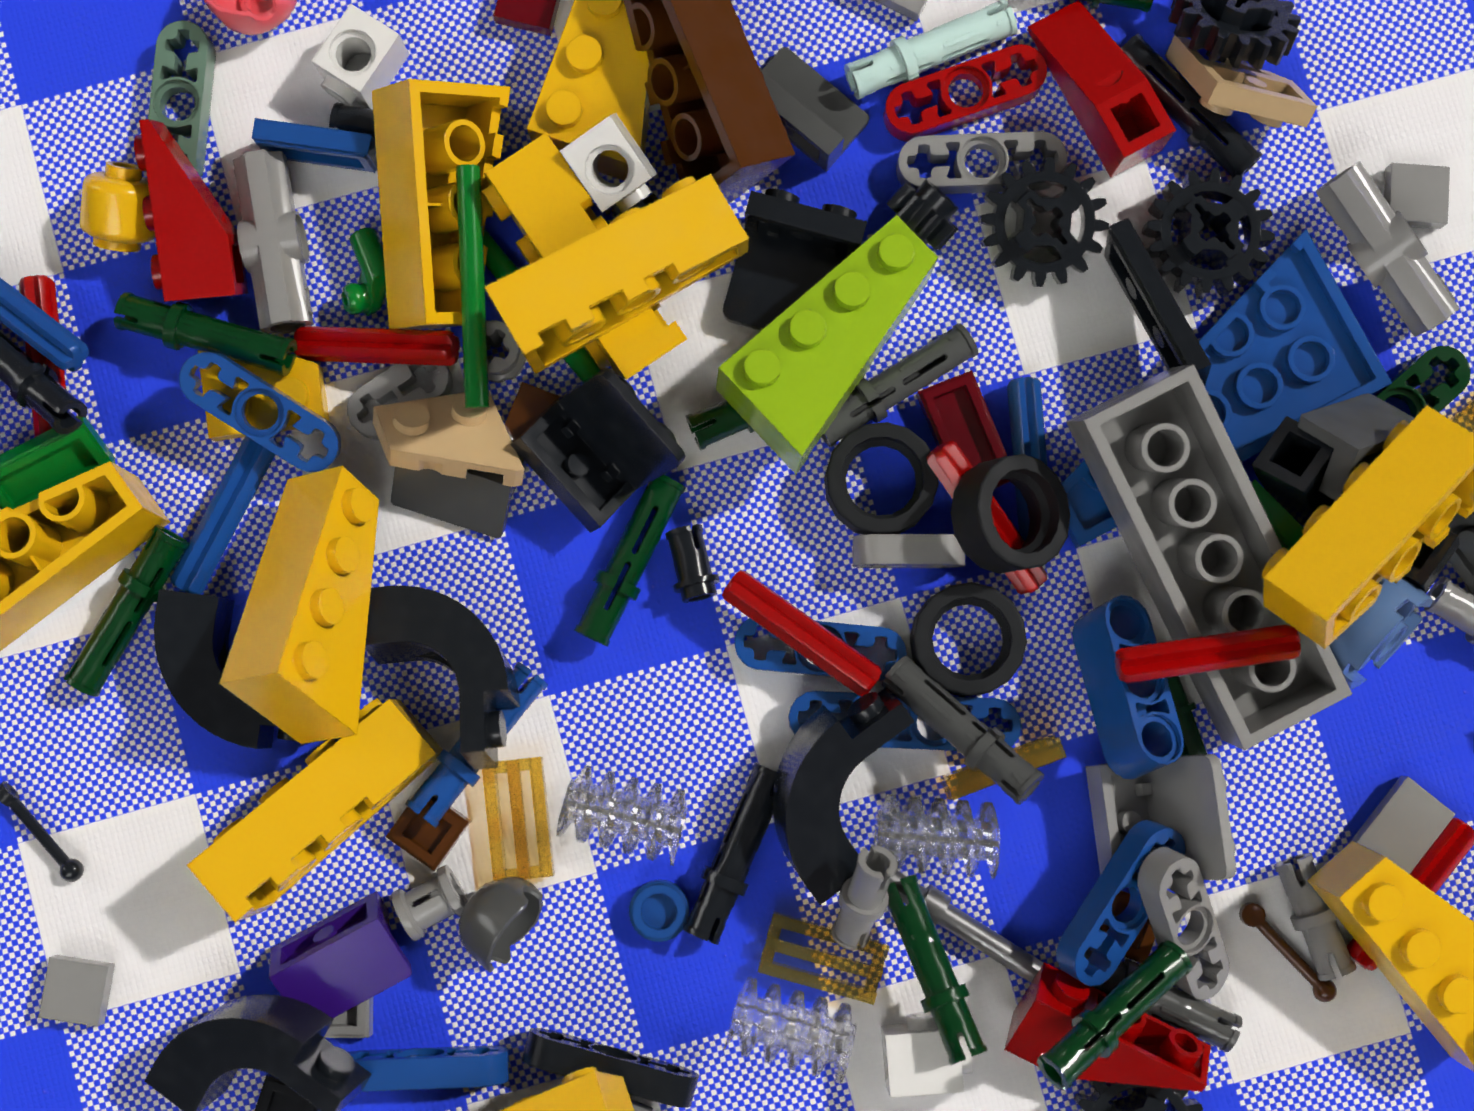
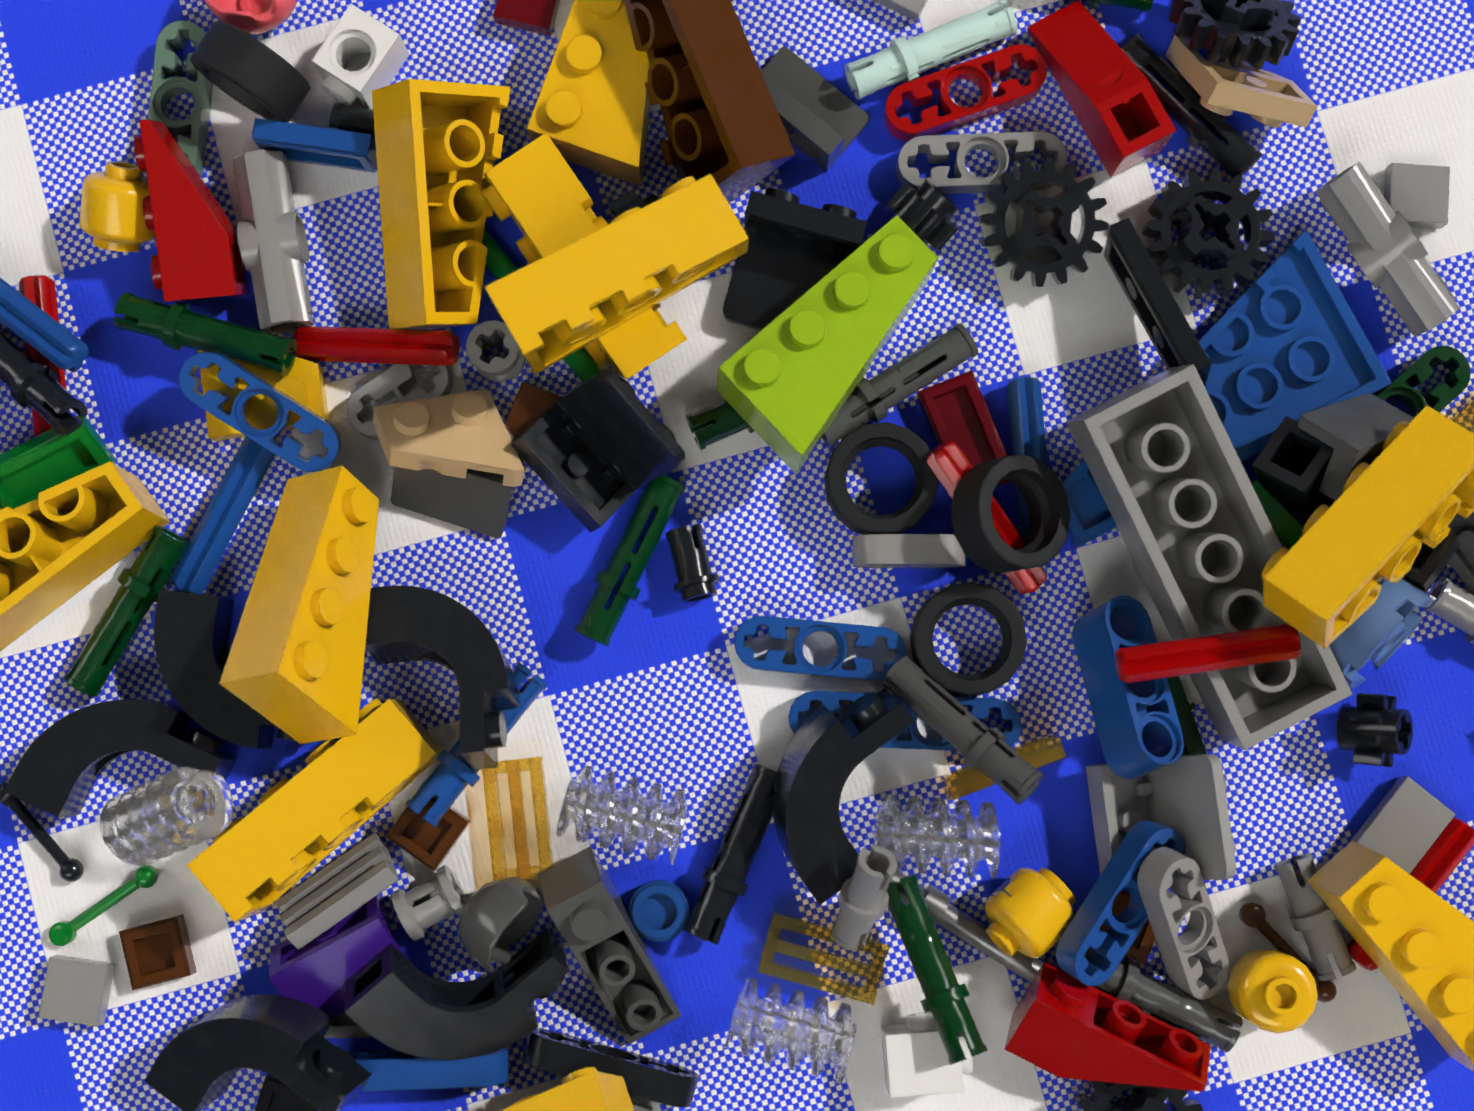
(65, 931): none -> green hinge
(74, 751): none -> black arch
(157, 952): none -> reddish brown tile
(166, 815): none -> clear piece
(250, 72): none -> black tyre
(337, 891): none -> light grey tile
(370, 291): green arm -> none
(454, 1018): none -> black arch
(472, 286): green bar -> none
(583, 158): white brick -> none
(607, 945): none -> dark grey slope
(801, 633): red axle -> none
(1029, 912): none -> yellow head
(1097, 1030): dark green pin -> none
(1272, 990): none -> yellow head
(1374, 729): none -> black gear

